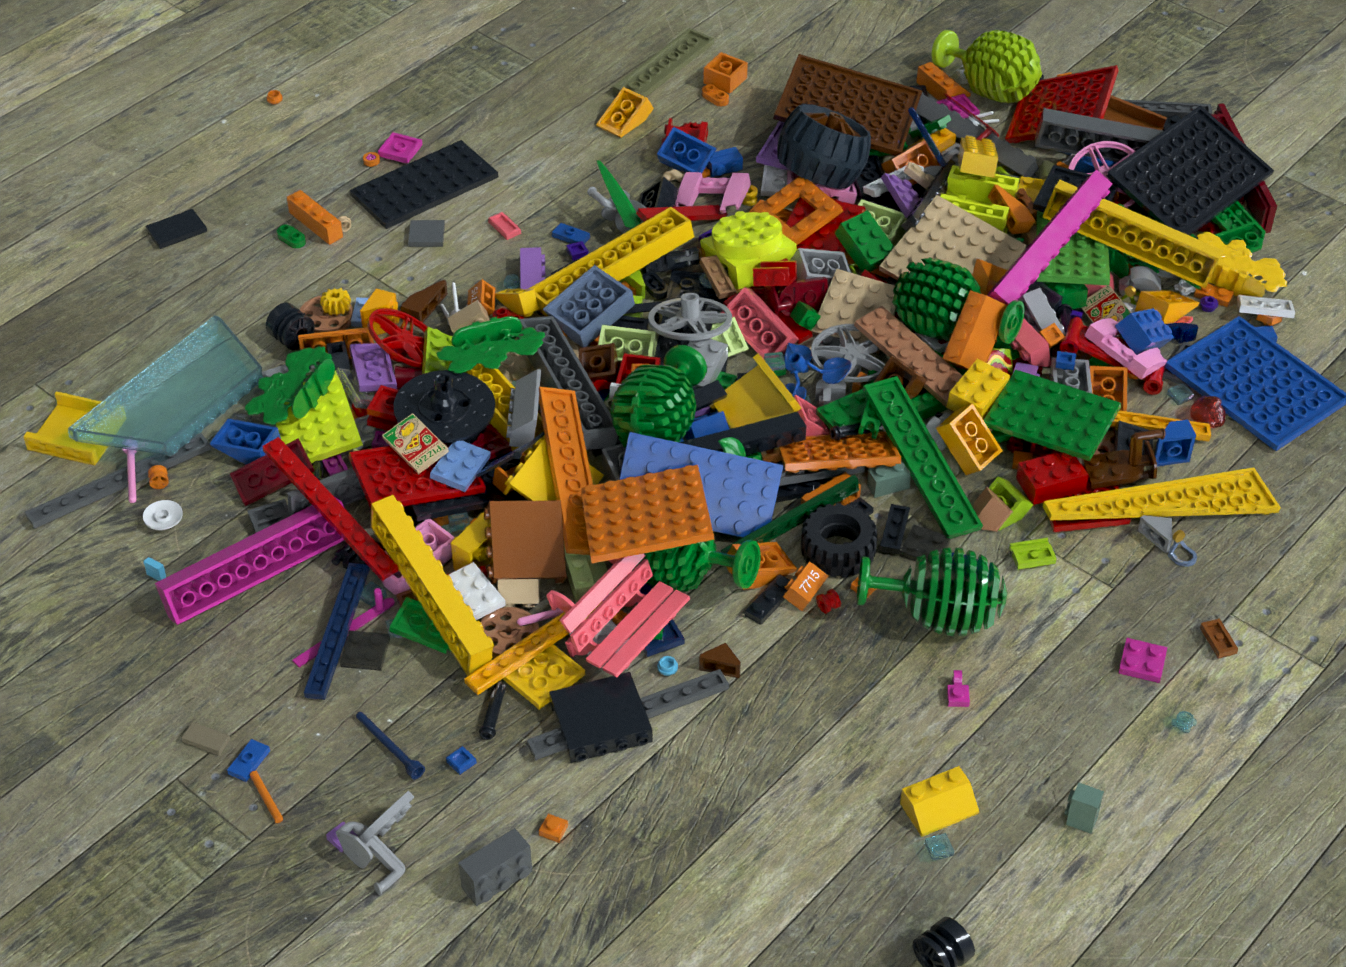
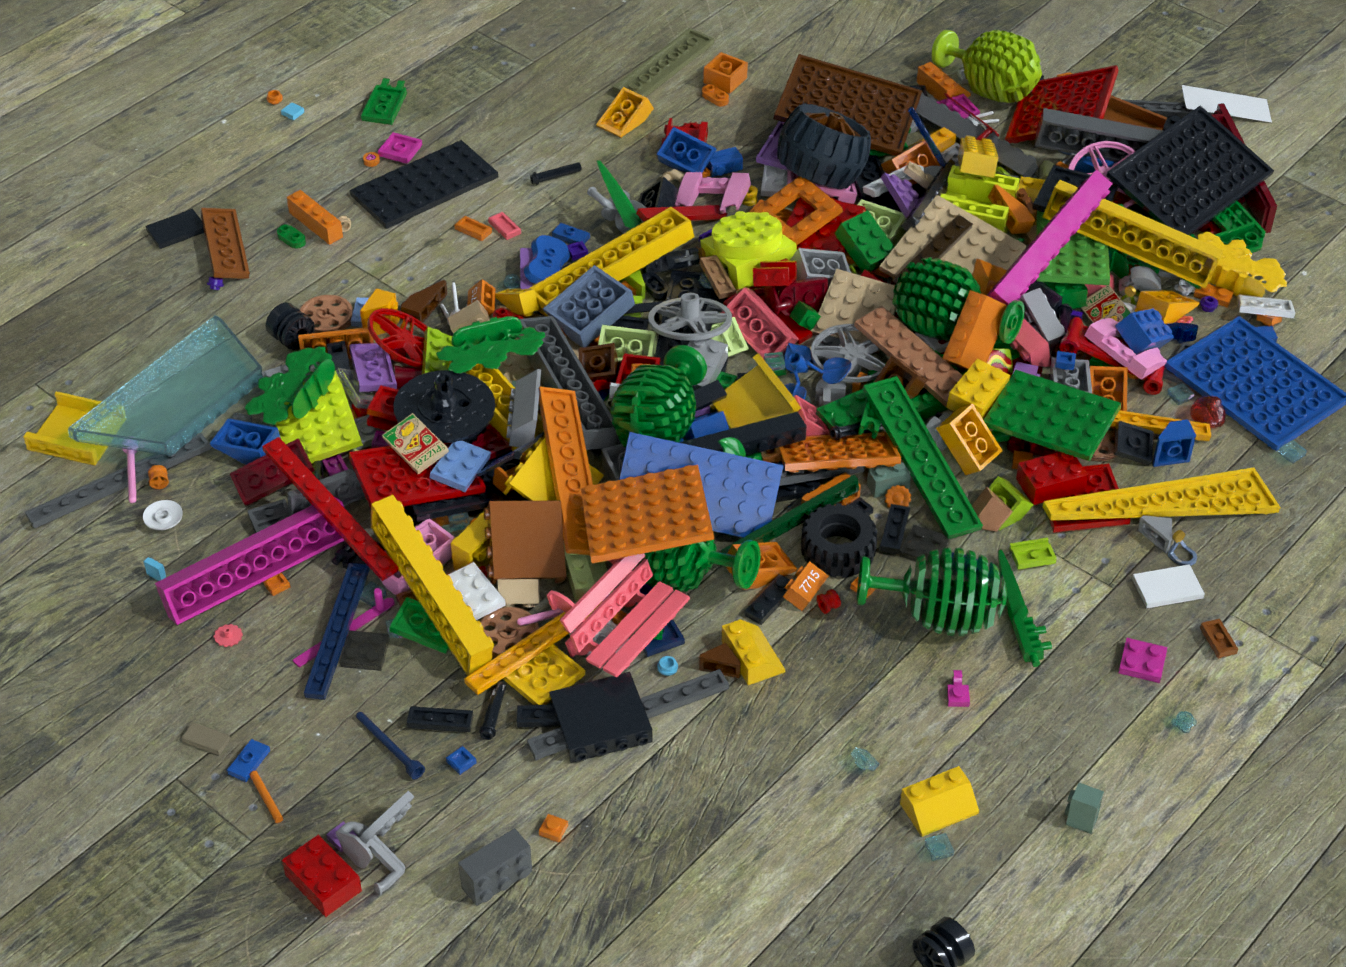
(215, 283): none -> dark purple plate
(224, 243): none -> dark orange plate
(228, 635): none -> coral piece
(276, 584): none -> orange tile
(292, 111): none -> medium azure tile
(322, 875): none -> red brick
(335, 301): yellow gear -> none
(384, 102): none -> green tile
(426, 233): dark grey tile -> none
(440, 719): none -> black plate
(473, 228): none -> orange tile
(536, 716): none -> black plate
(547, 258): none -> blue plate
(555, 173): none -> black axle
(752, 650): none -> yellow slope
(864, 759): none -> clear light blue plate
(898, 495): none -> orange piece
(932, 126): green plate -> none
(942, 242): none -> dark brown plate
(1025, 631): none -> green piece
(1052, 335): orange plate -> none
(1124, 465): reddish brown plate -> none
(1168, 586): none -> white tile
(1236, 104): none -> white sticker
(1292, 451): none -> clear light blue plate

